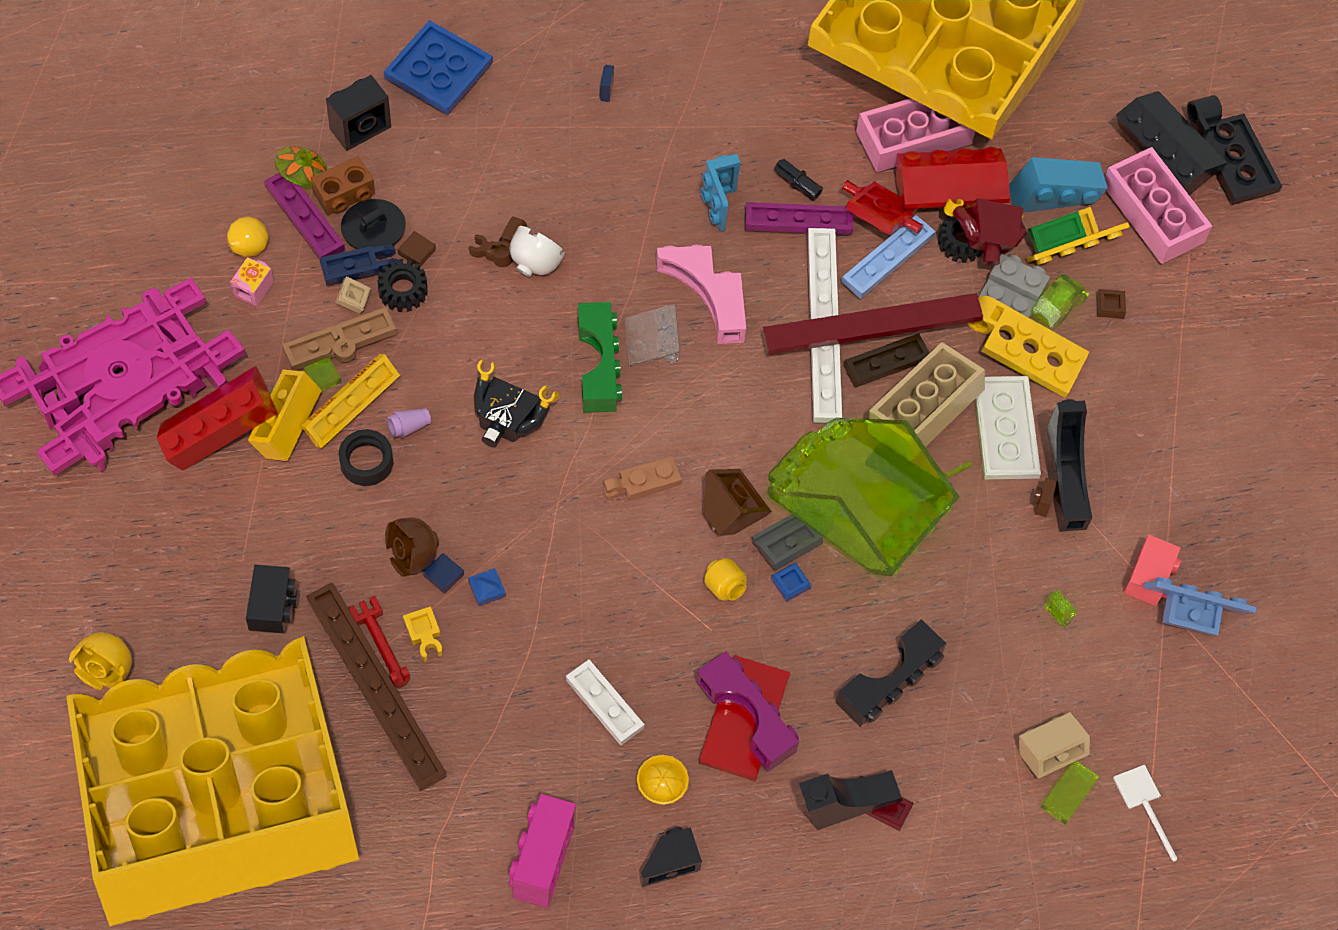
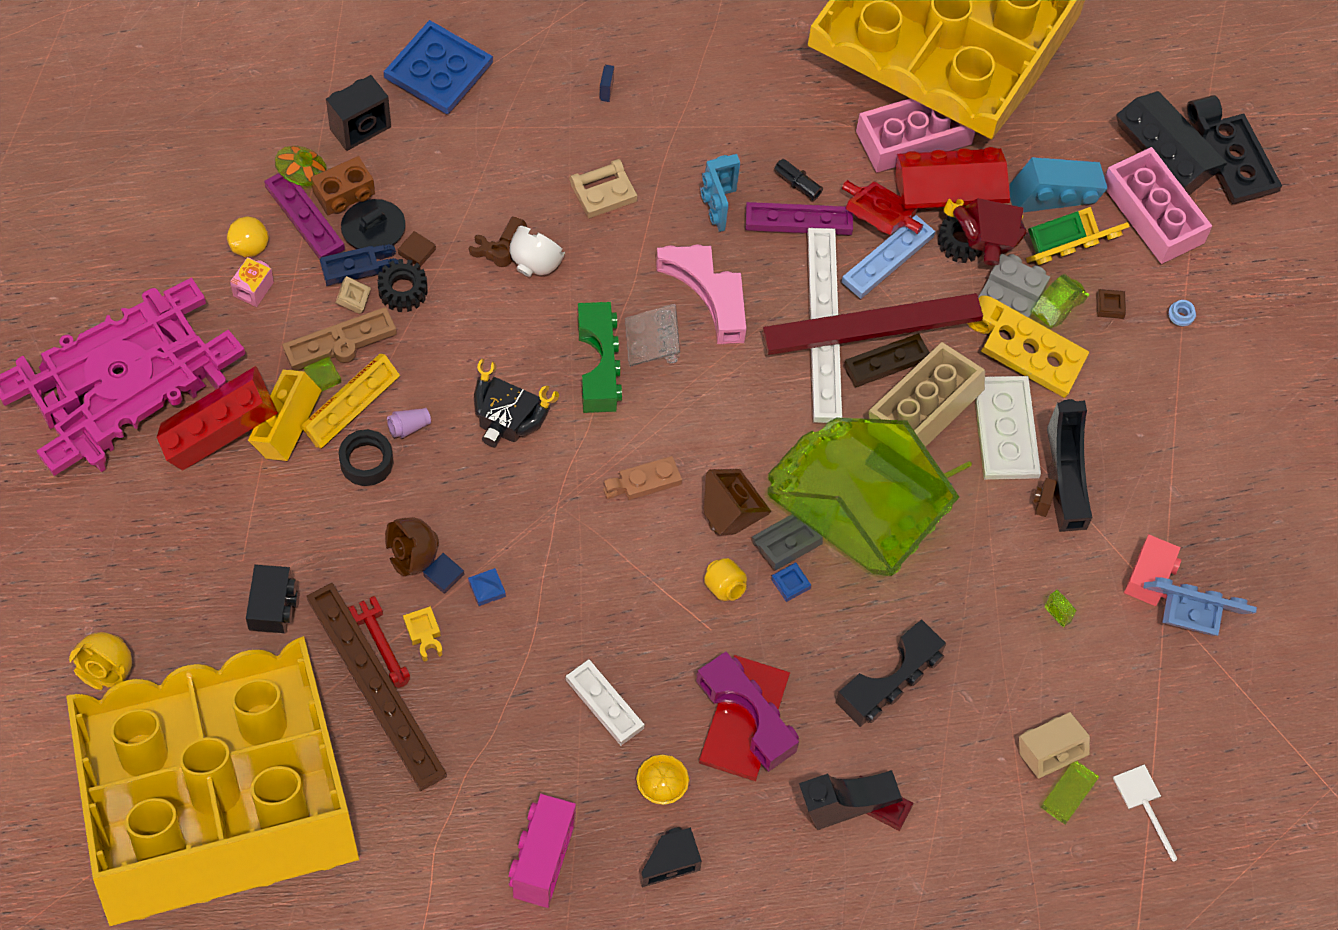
(606, 195): none -> tan plate
(1184, 307): none -> light blue plate

